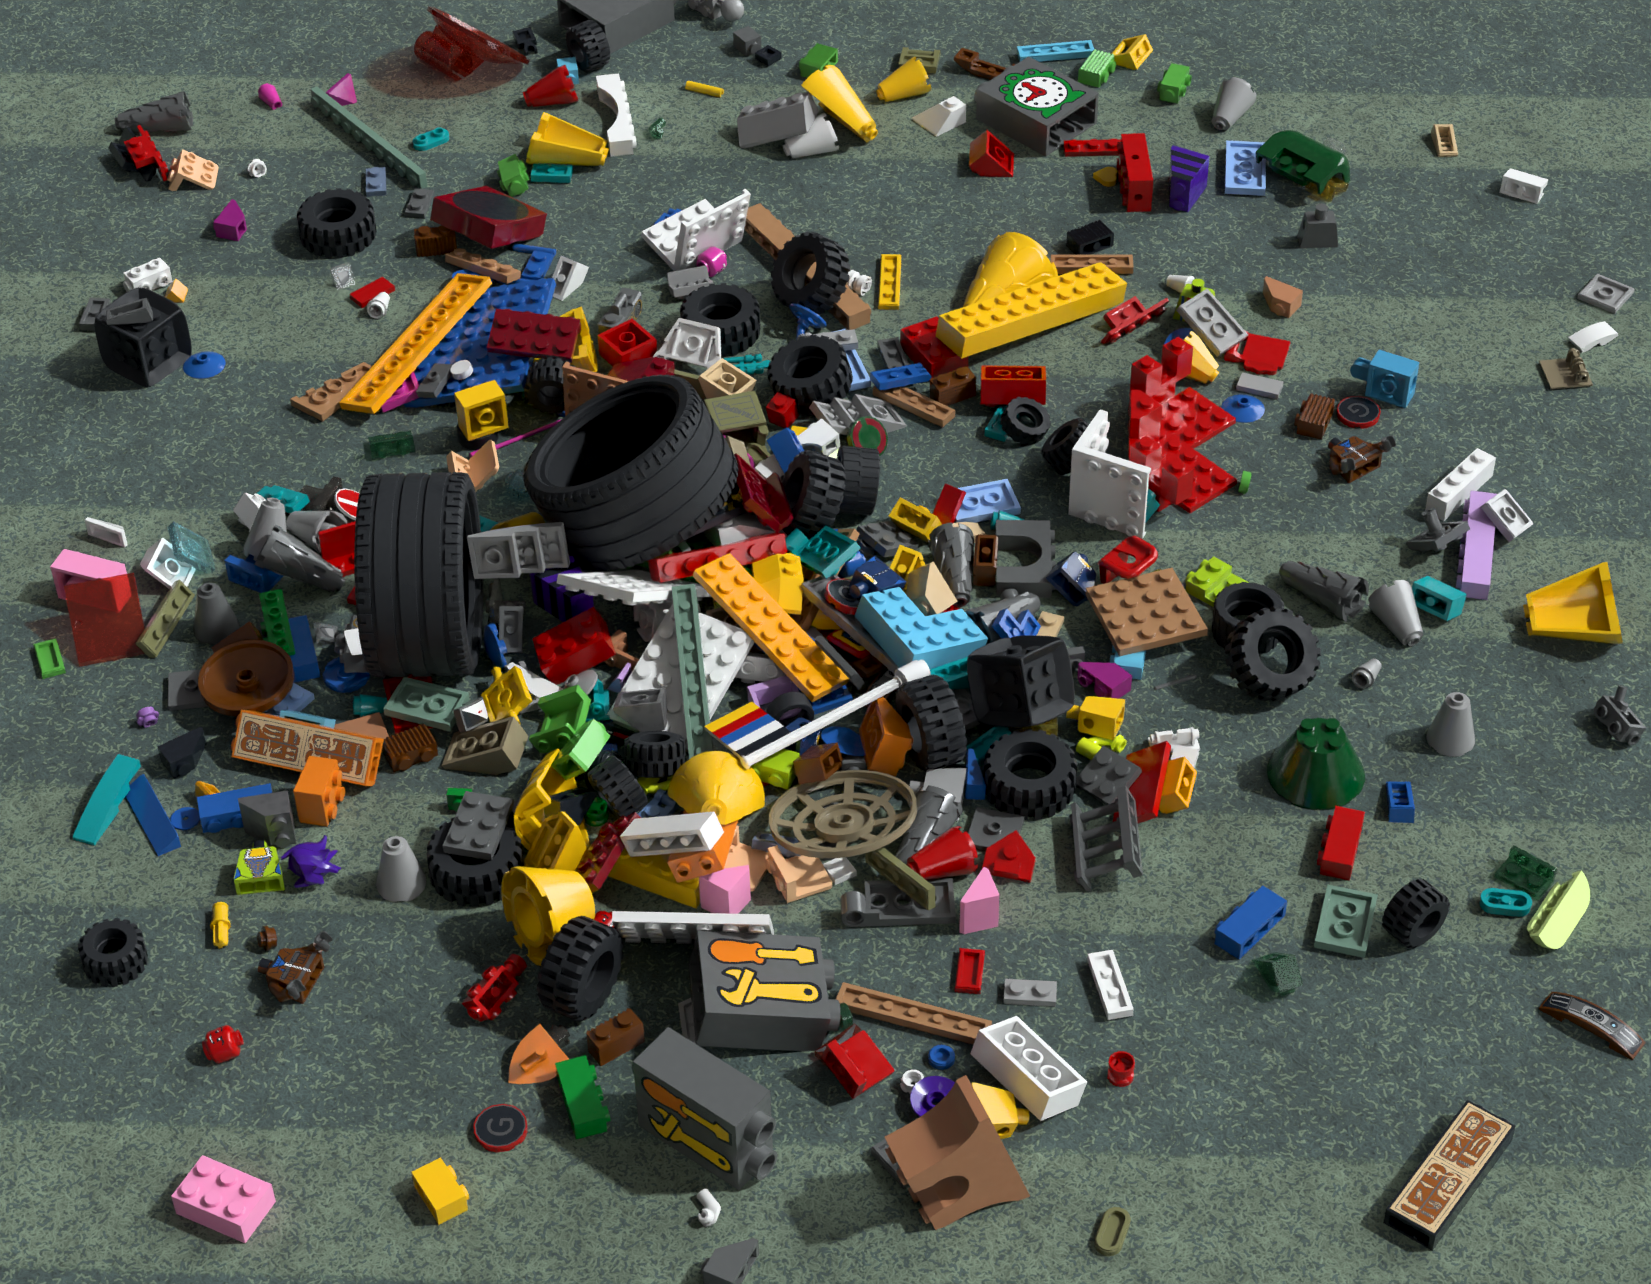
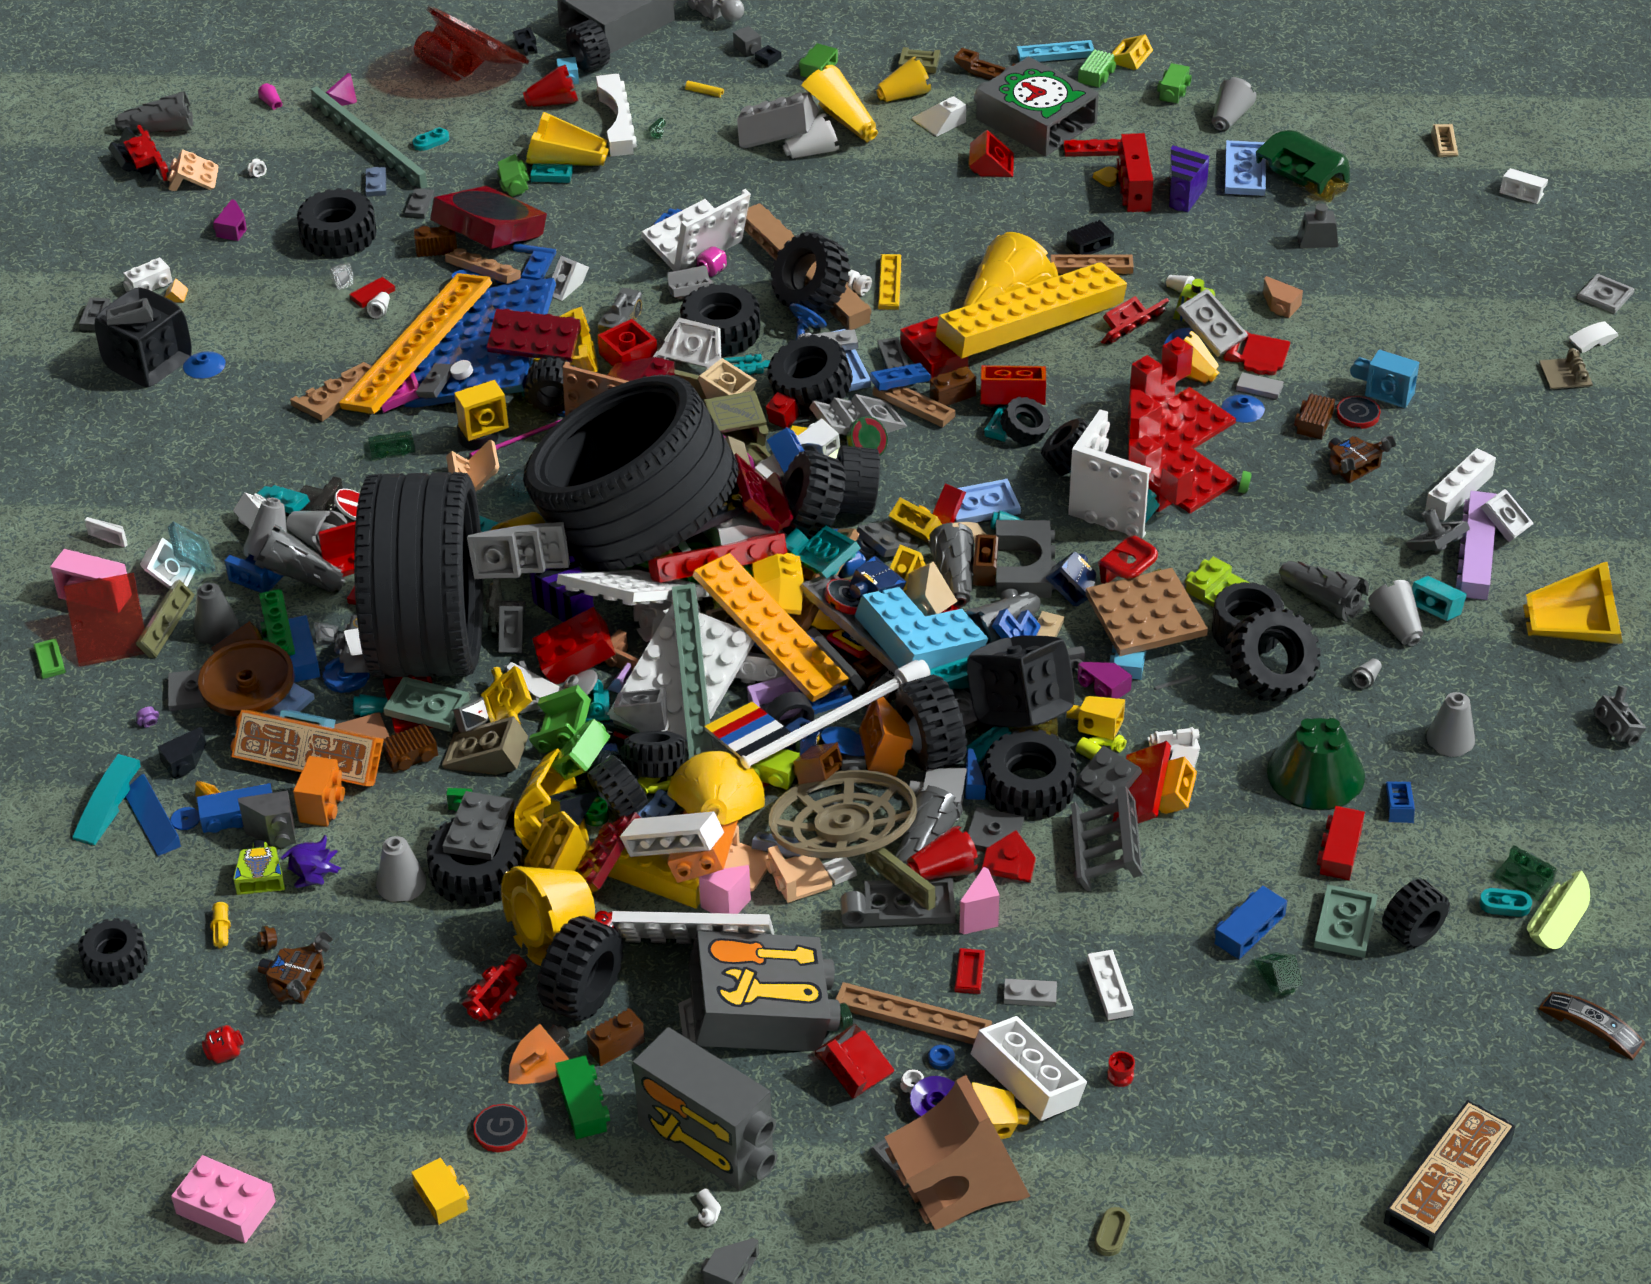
(494, 647): blue dish -> none

